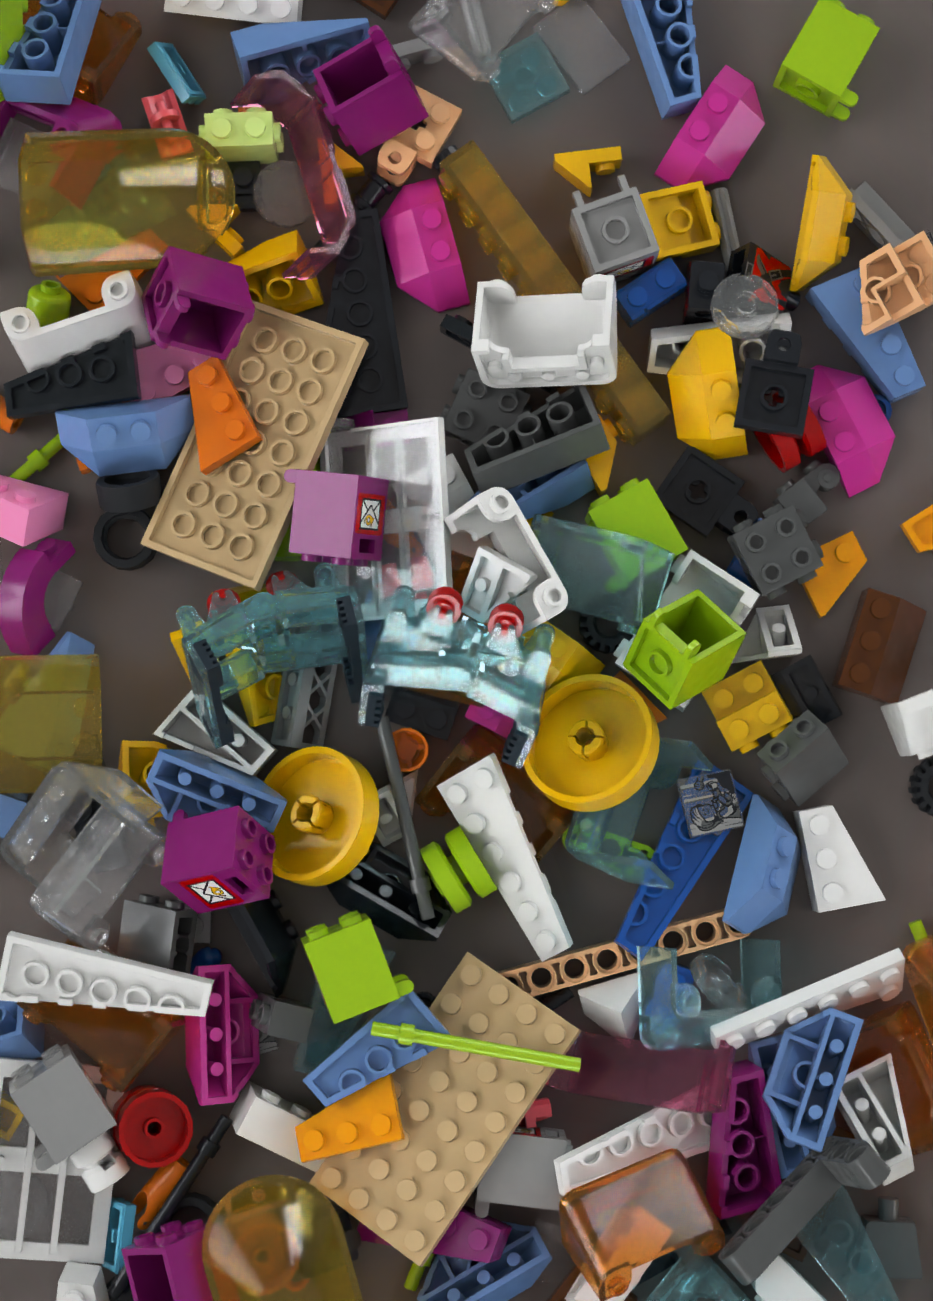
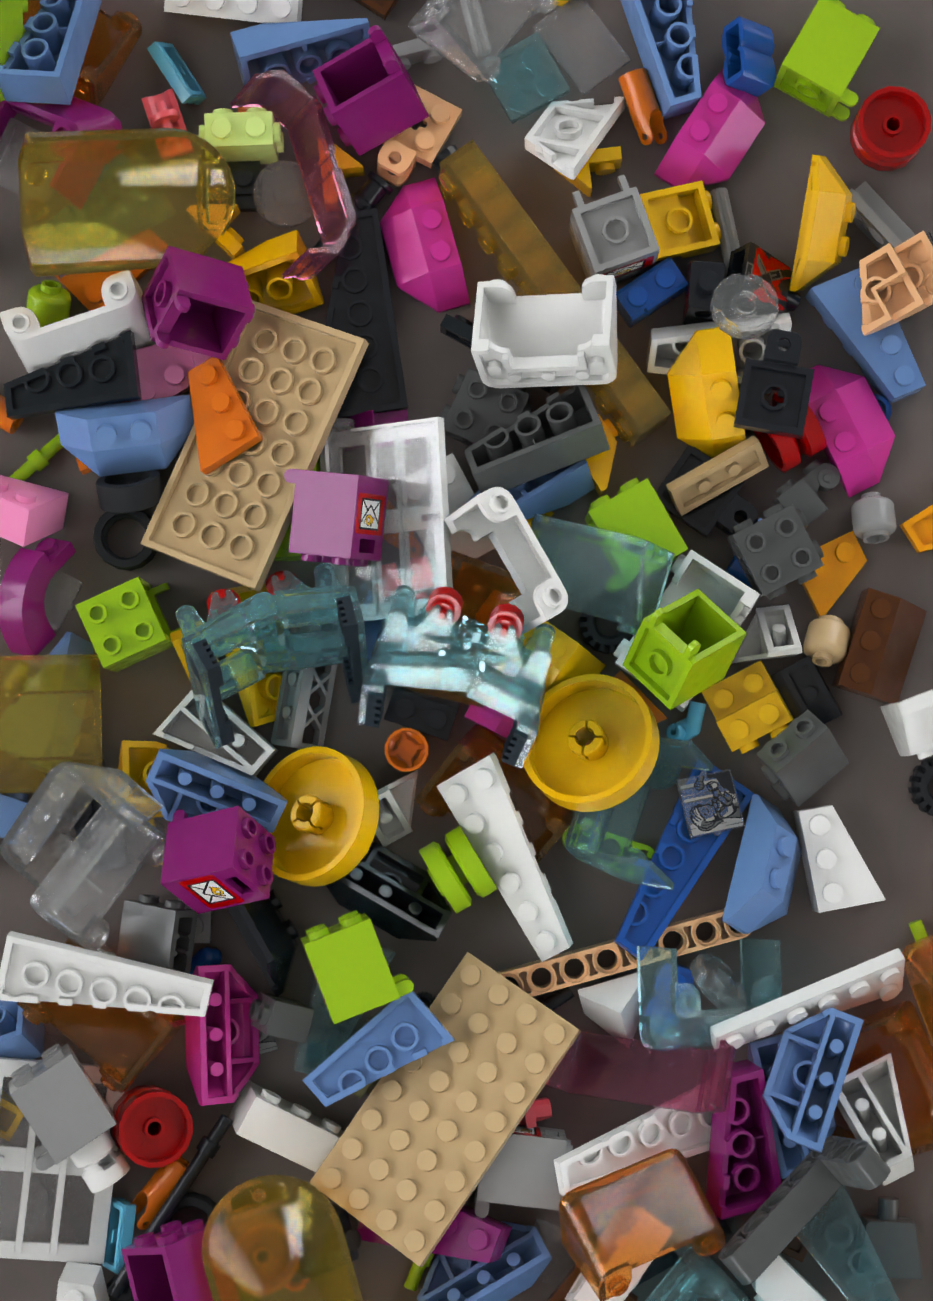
(126, 624): none -> lime container
(353, 1123): light orange wing -> none
(407, 1034): lime bar -> none
(420, 883): dark grey bar -> none
(493, 582): white wing -> none
(571, 132): none -> white wing
(643, 106): none -> orange piece
(689, 726): none -> medium azure arm
(717, 475): none -> tan plate
(748, 56): none -> blue brick
(826, 640): none -> tan head
(873, 518): none -> light grey head
(902, 113): none -> red wheel

